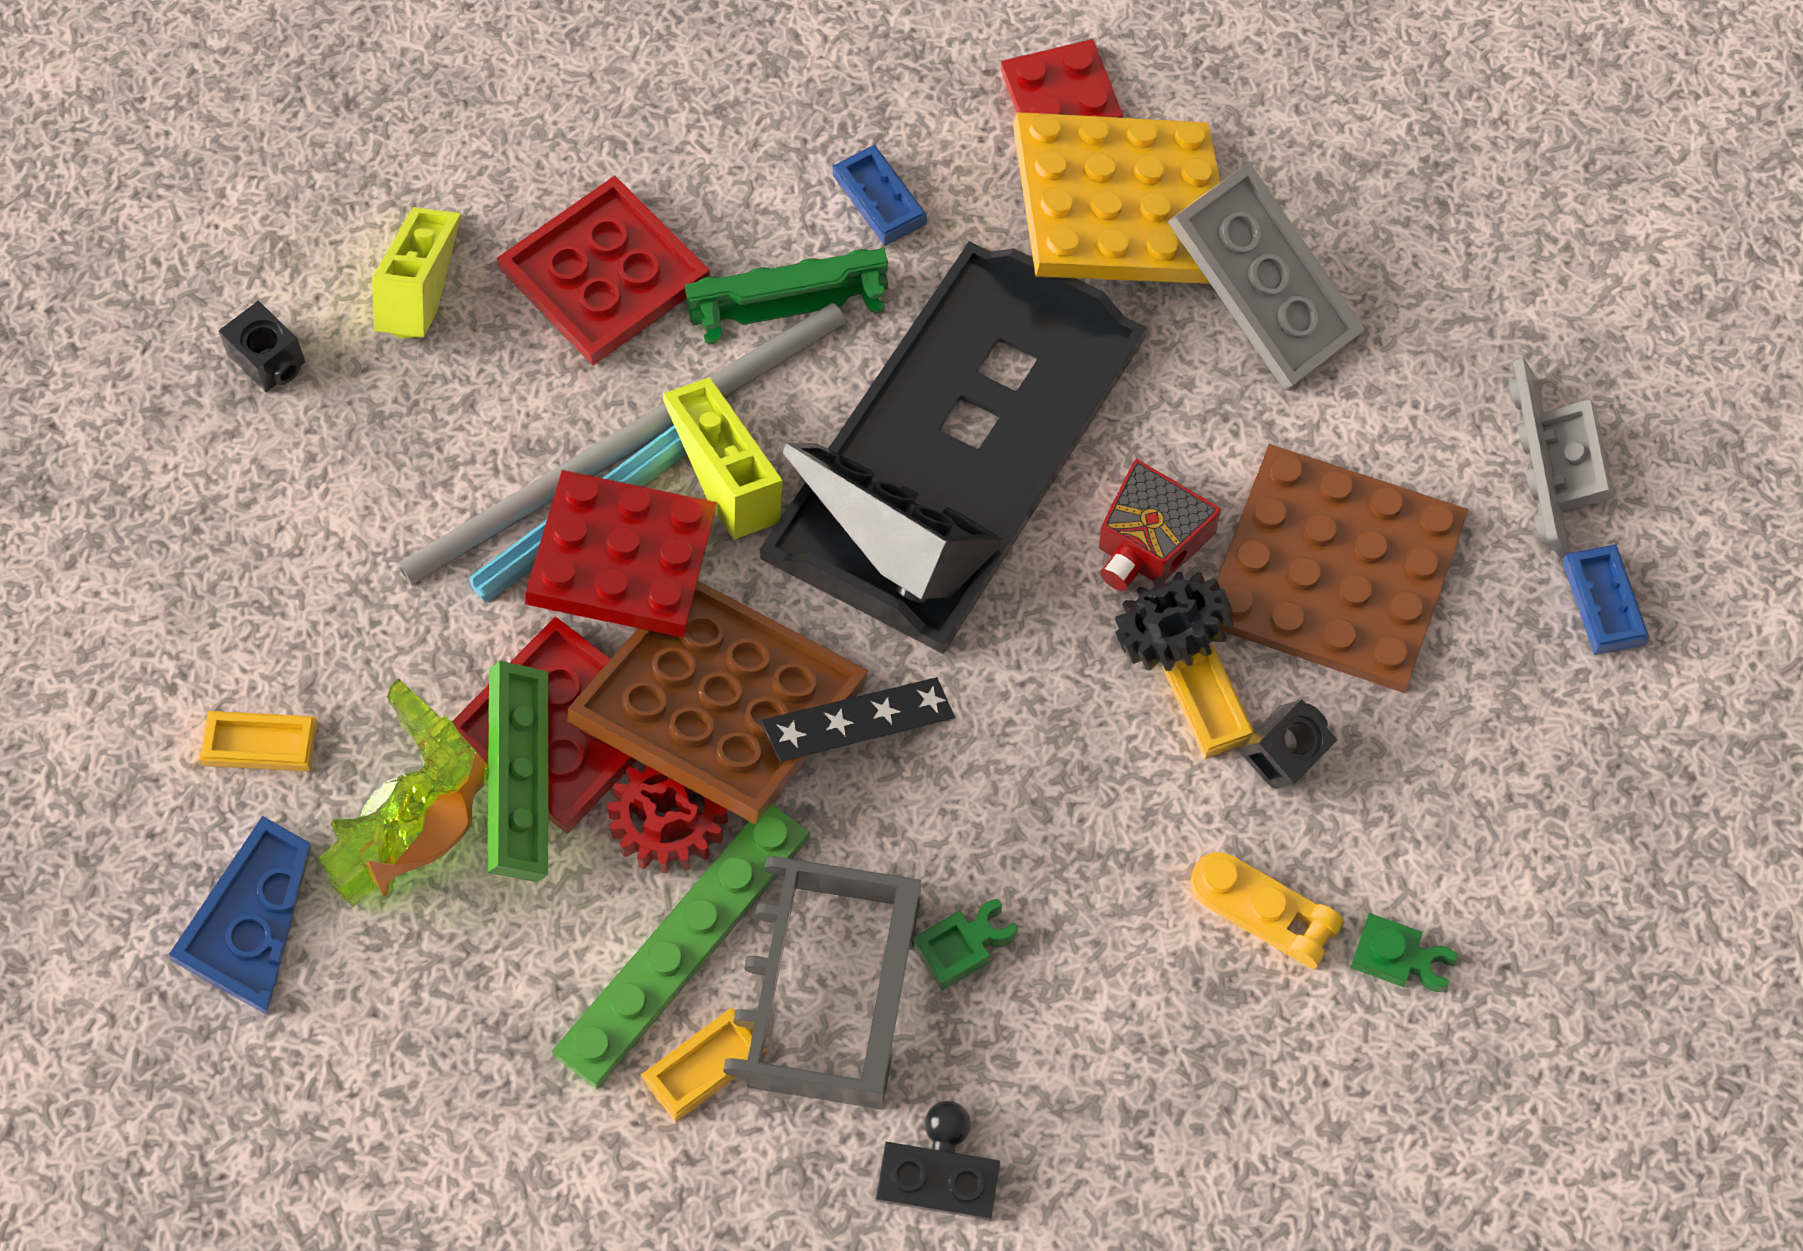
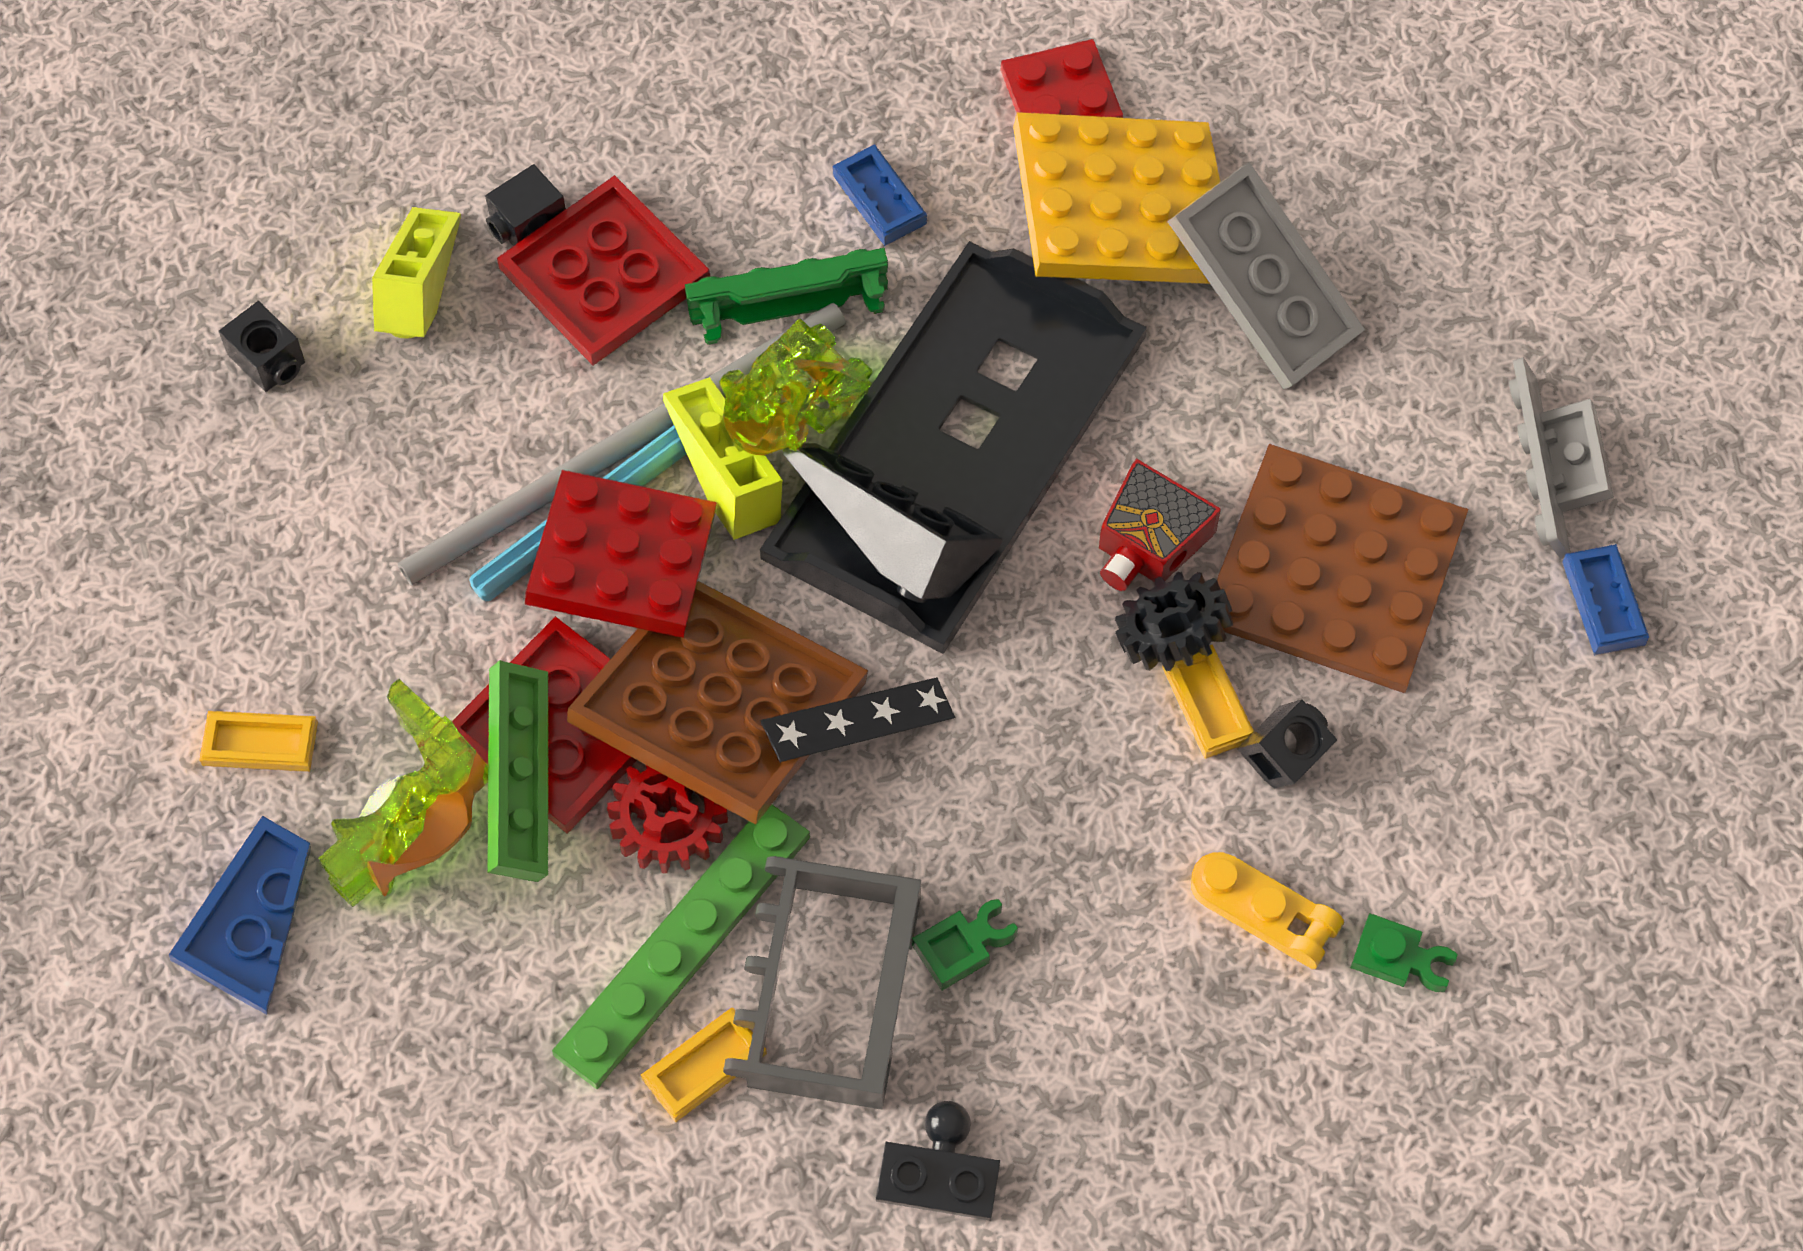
(522, 205): none -> black brick
(779, 395): none -> clear neon green hips

